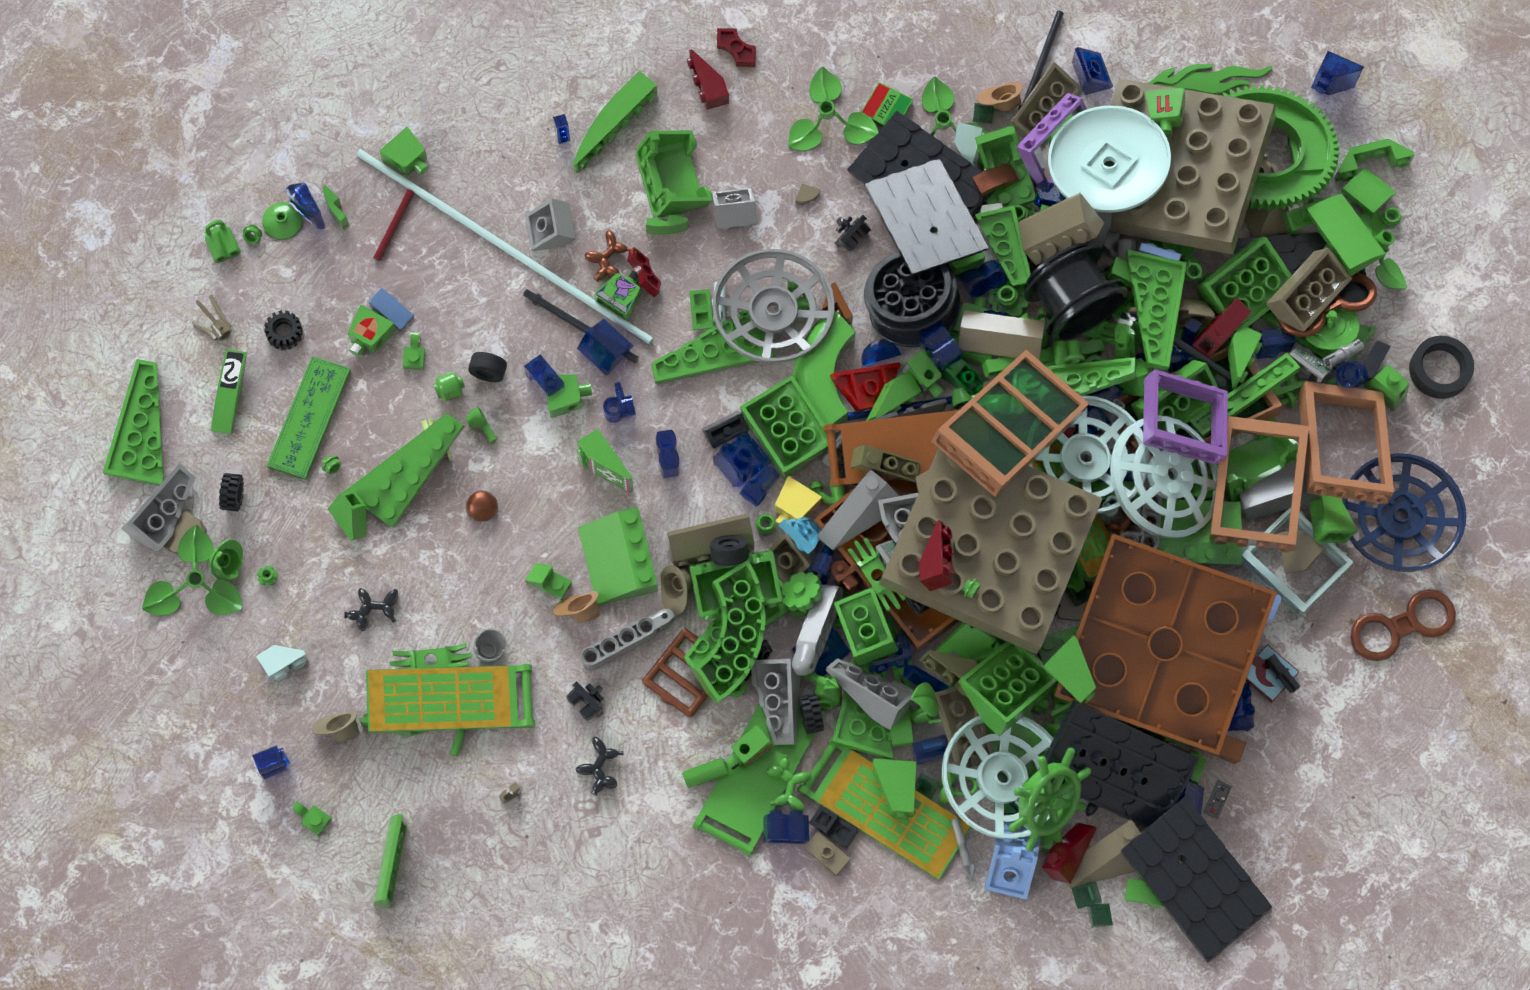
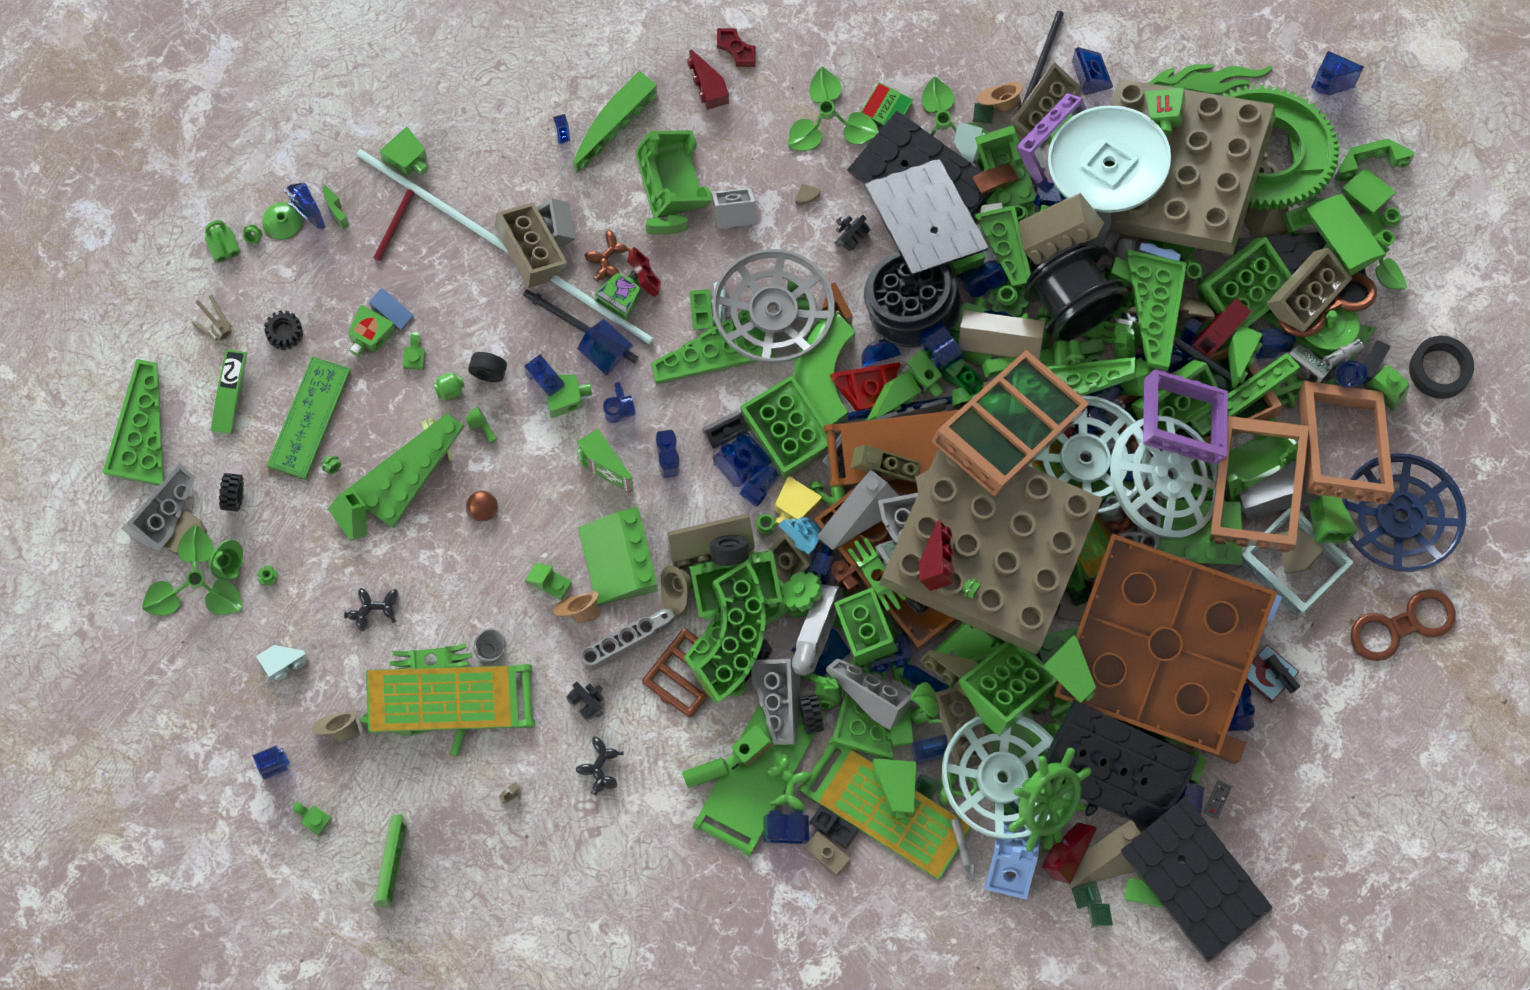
(530, 244): none -> dark tan slope

